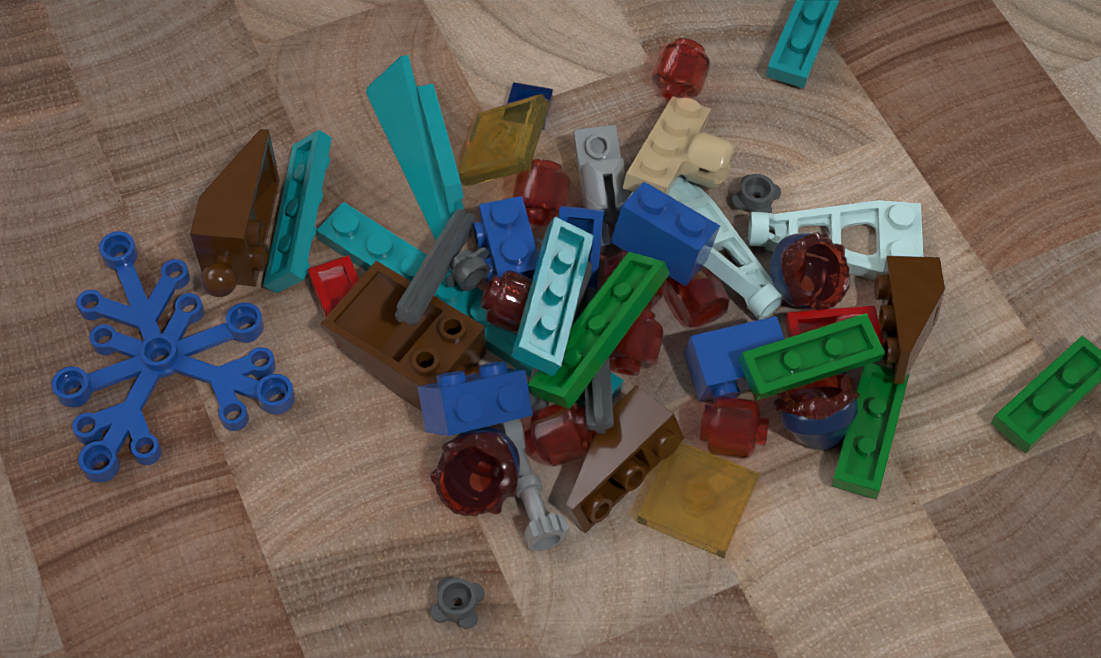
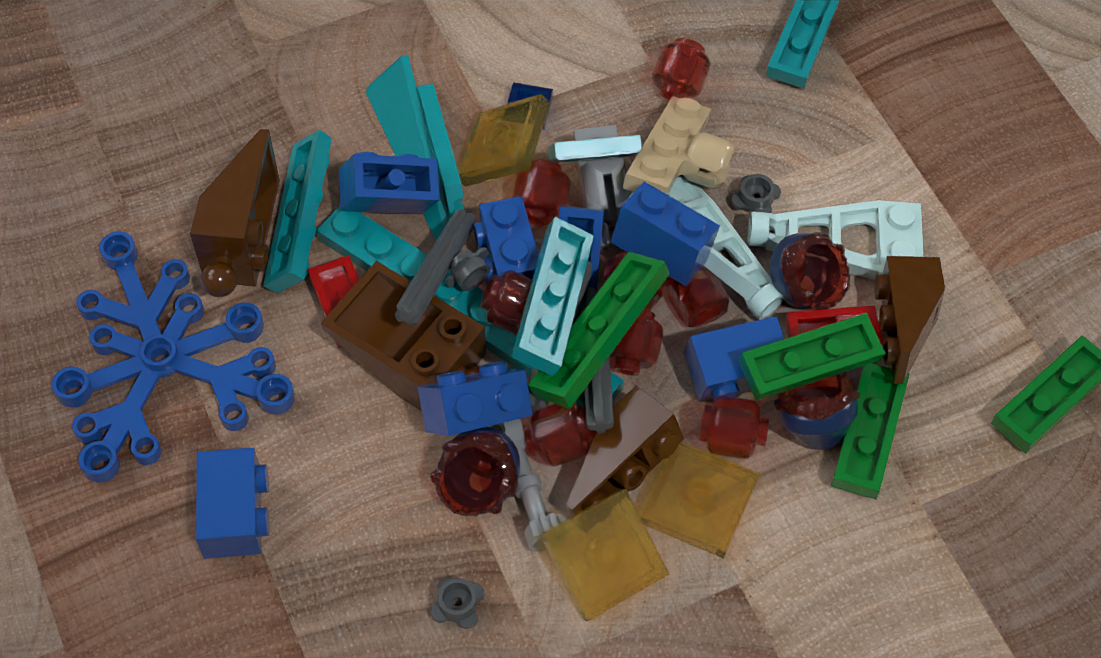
(230, 503): none -> blue brick
(388, 183): none -> blue brick
(594, 149): none -> tile
(604, 554): none -> clear yellow plate

